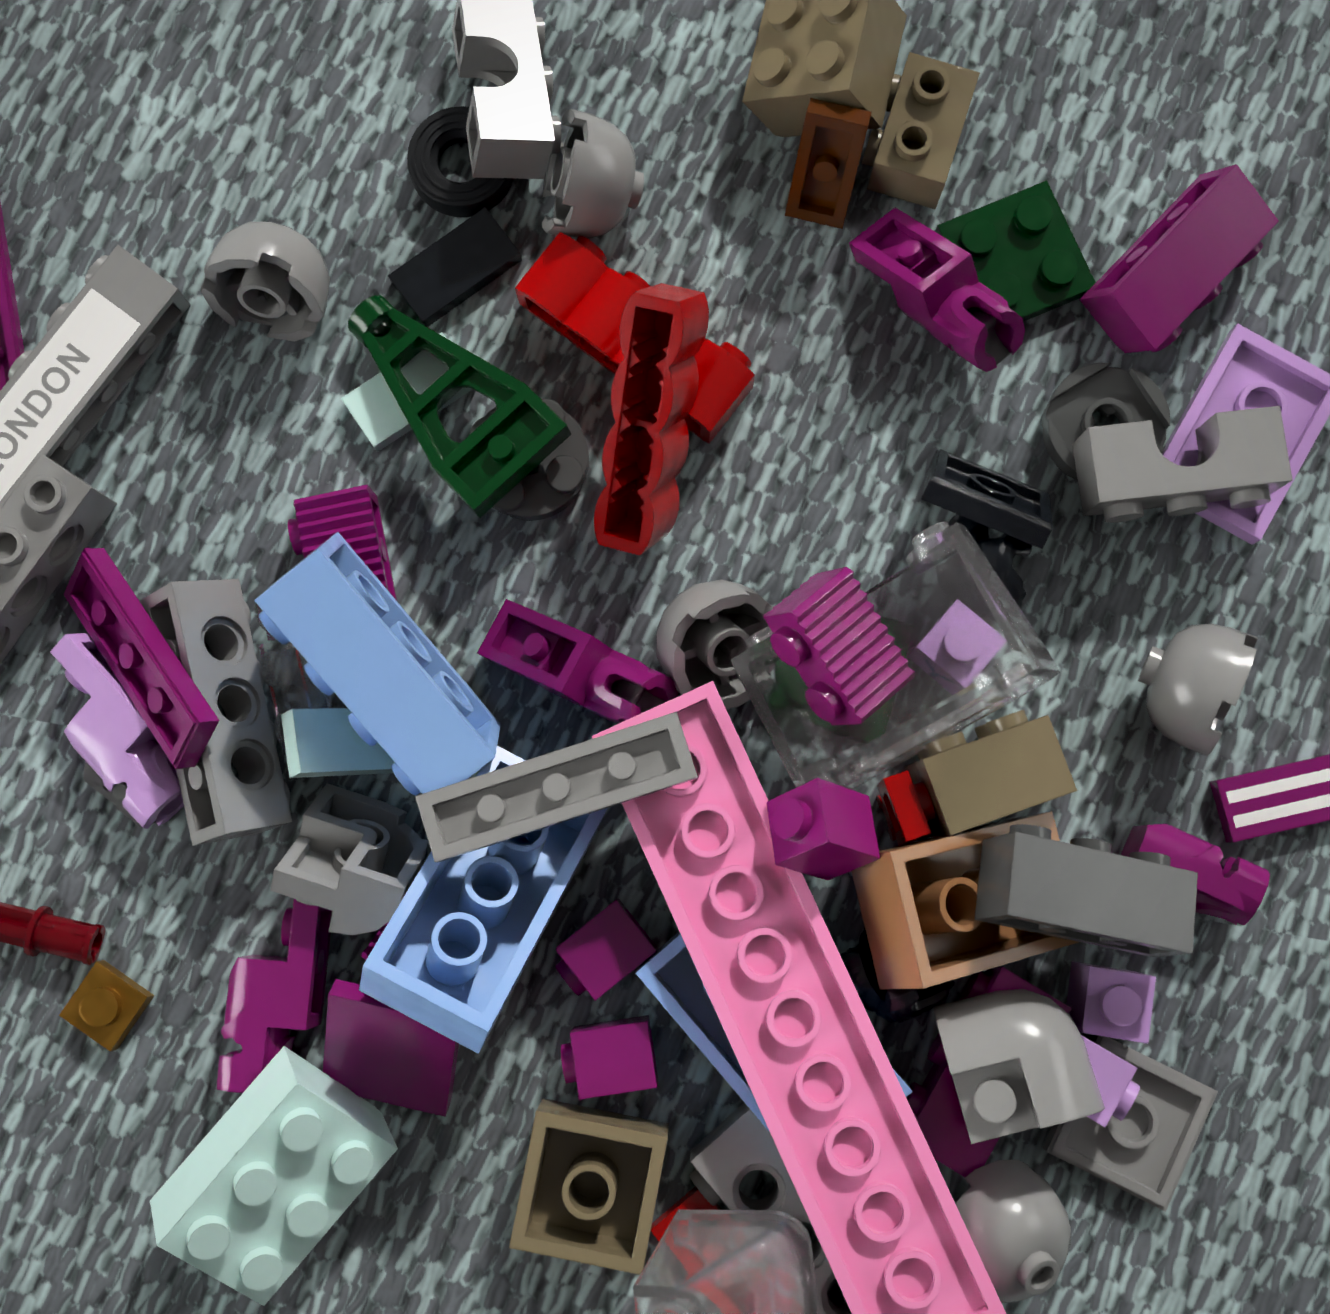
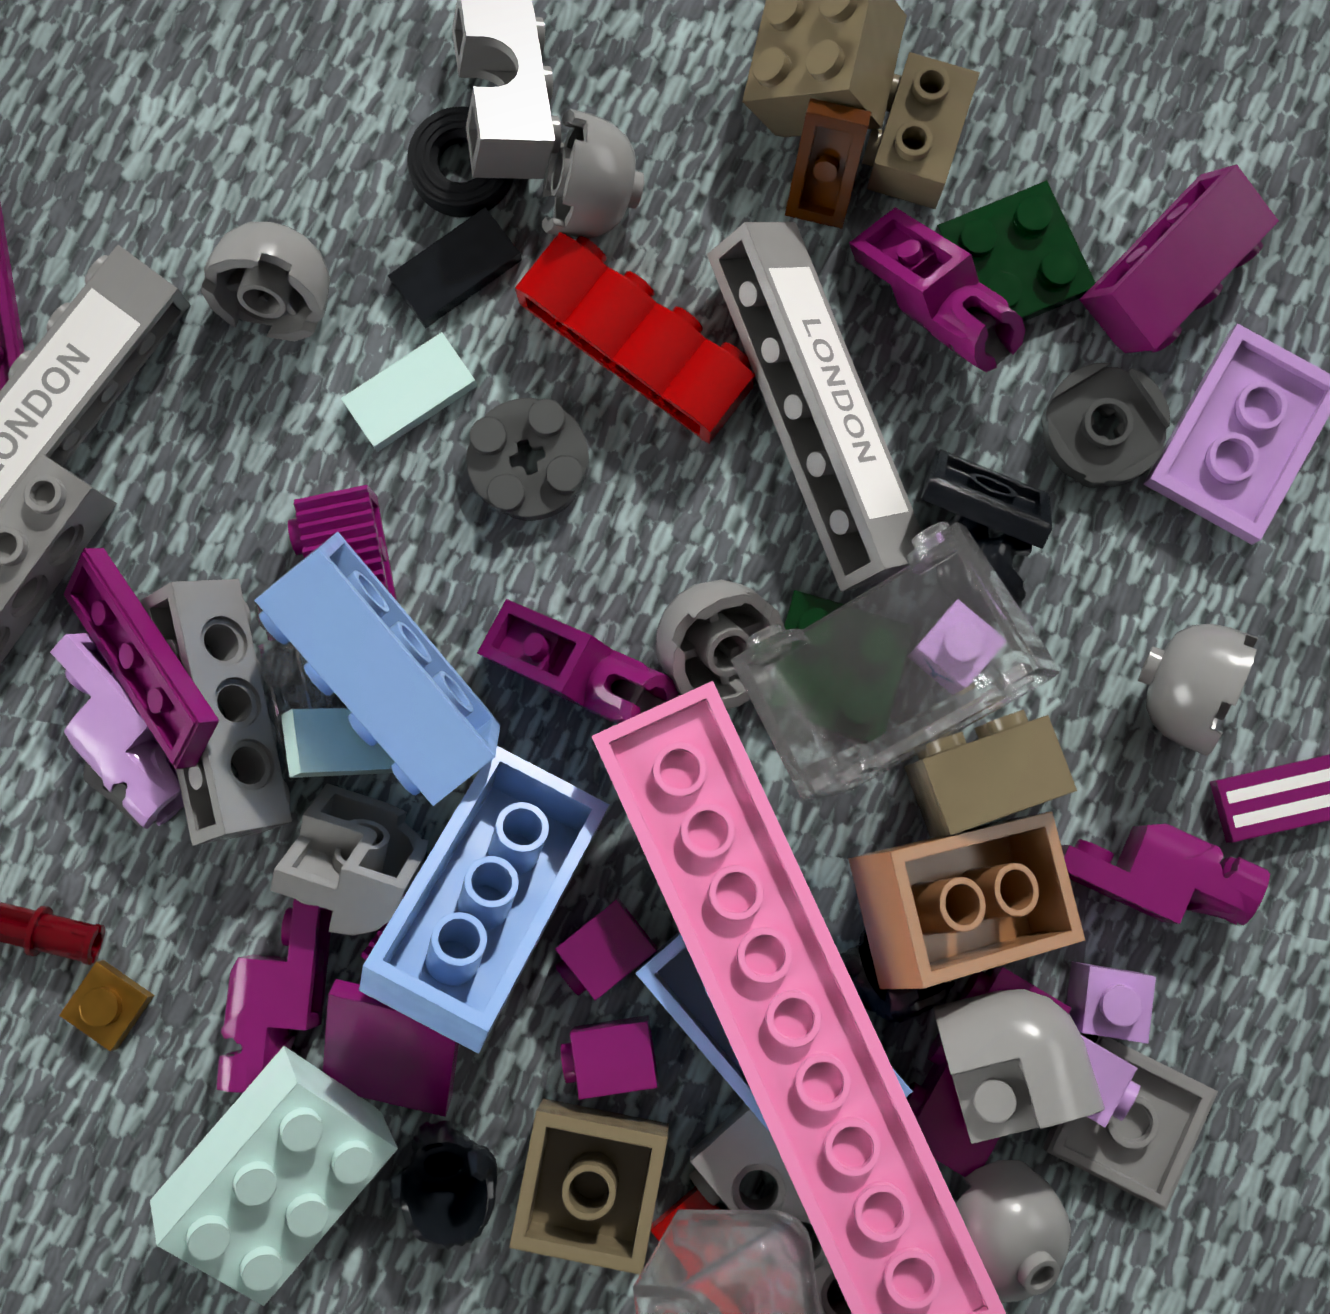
(446, 1186): none -> black hair
(496, 452): dark green plate -> none
(556, 787): light grey plate -> none
(649, 403): red brick -> none
(816, 402): none -> light grey brick
(822, 829): magenta brick -> none
(838, 647): magenta brick -> none
(905, 807): red plate -> none
(1086, 892): dark grey brick -> none
(1238, 460): light grey arch -> none

